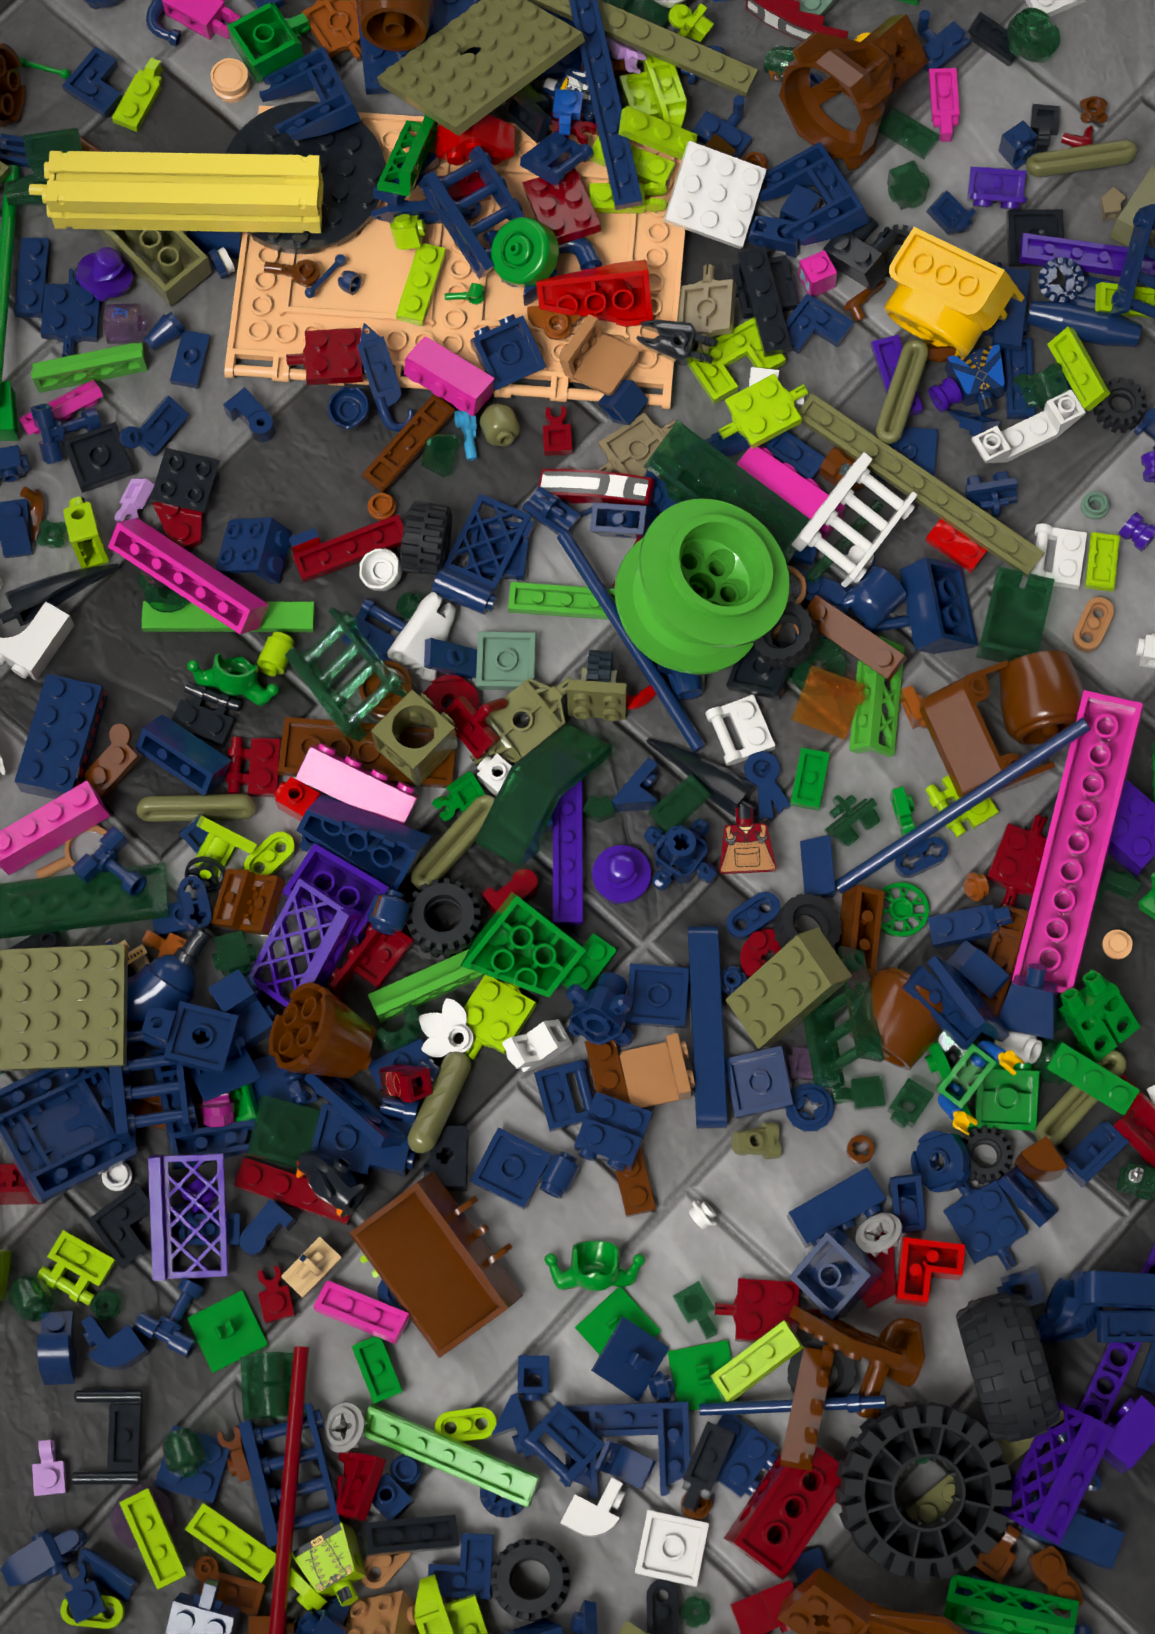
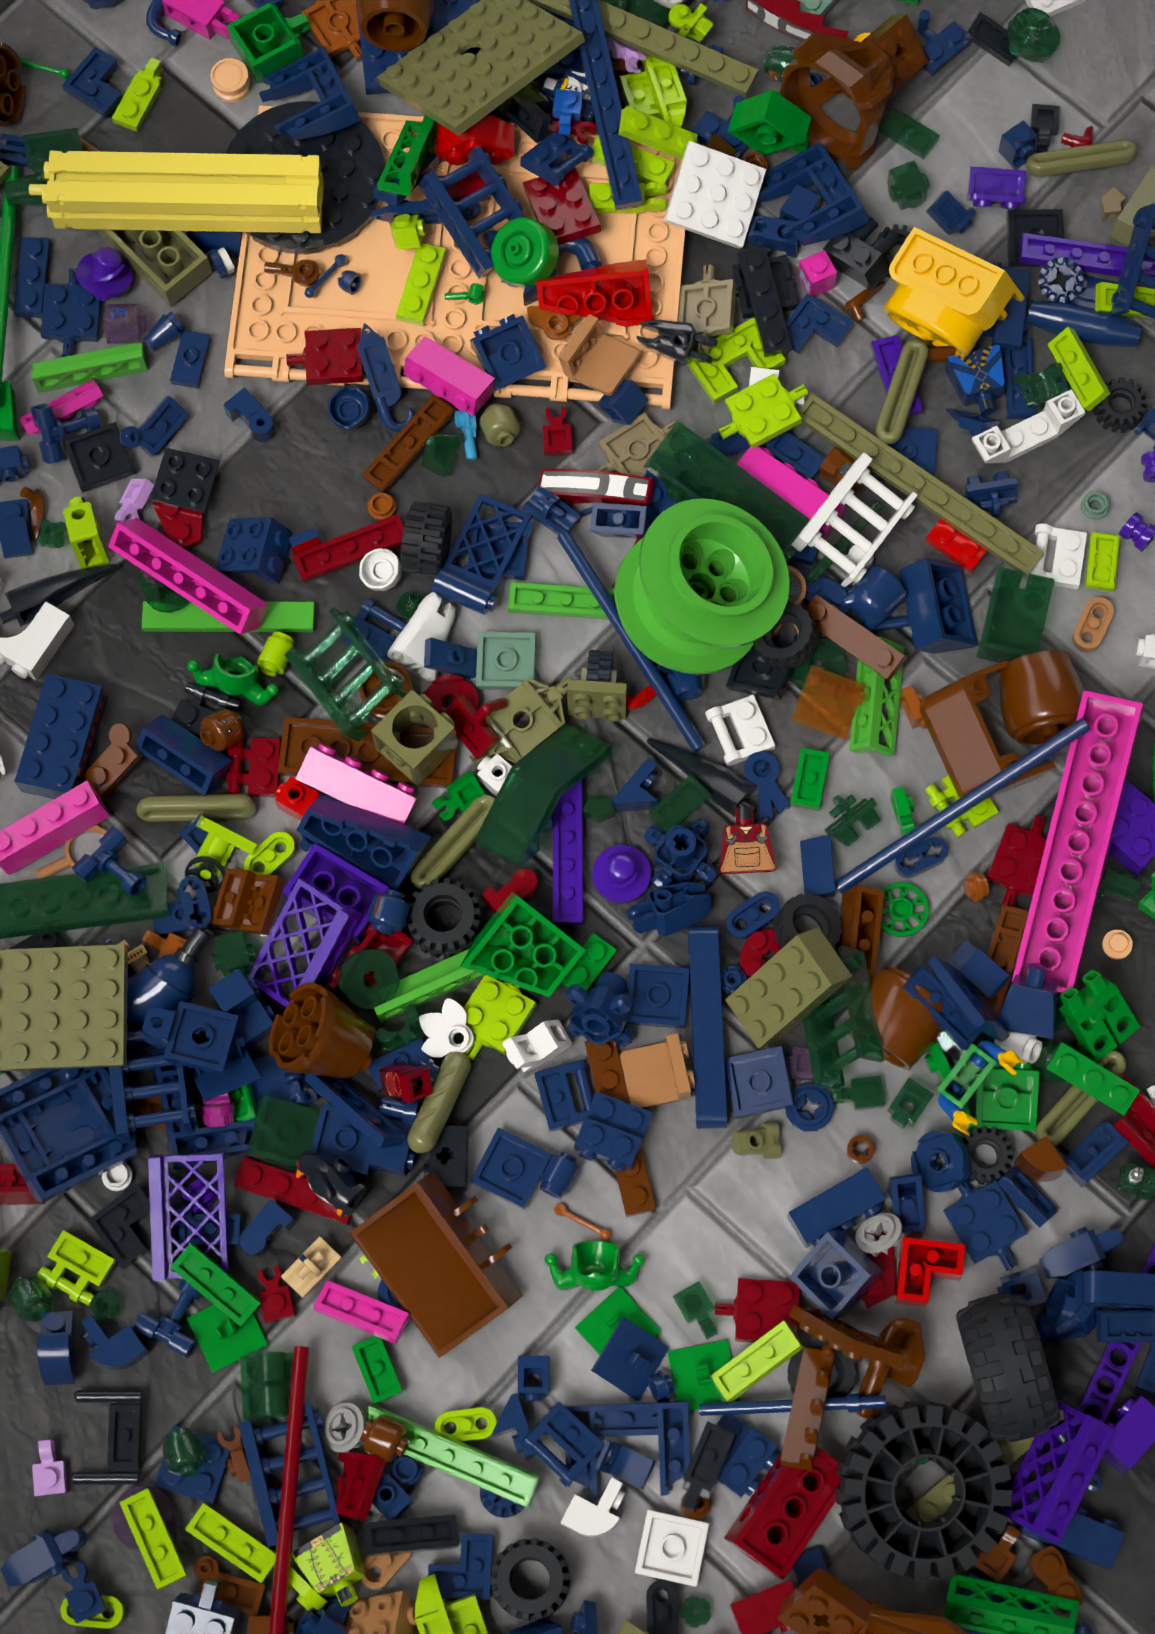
(108, 1574): dark blue slope -> none
(215, 1284): none -> green plate
(221, 729): none -> reddish brown head
(352, 981): none -> clear green plate
(385, 1438): none -> reddish brown head
(560, 1210): none -> dark orange hinge
(670, 908): none -> dark blue hinge
(702, 1214): white plate -> none
(770, 123): none -> green hinge
(944, 100): dark pink hinge -> none
(945, 394): dark purple wheel -> none
(967, 925): dark blue hinge -> none
(1080, 1253): none -> dark blue hinge
(1095, 103): reddish brown plate -> none

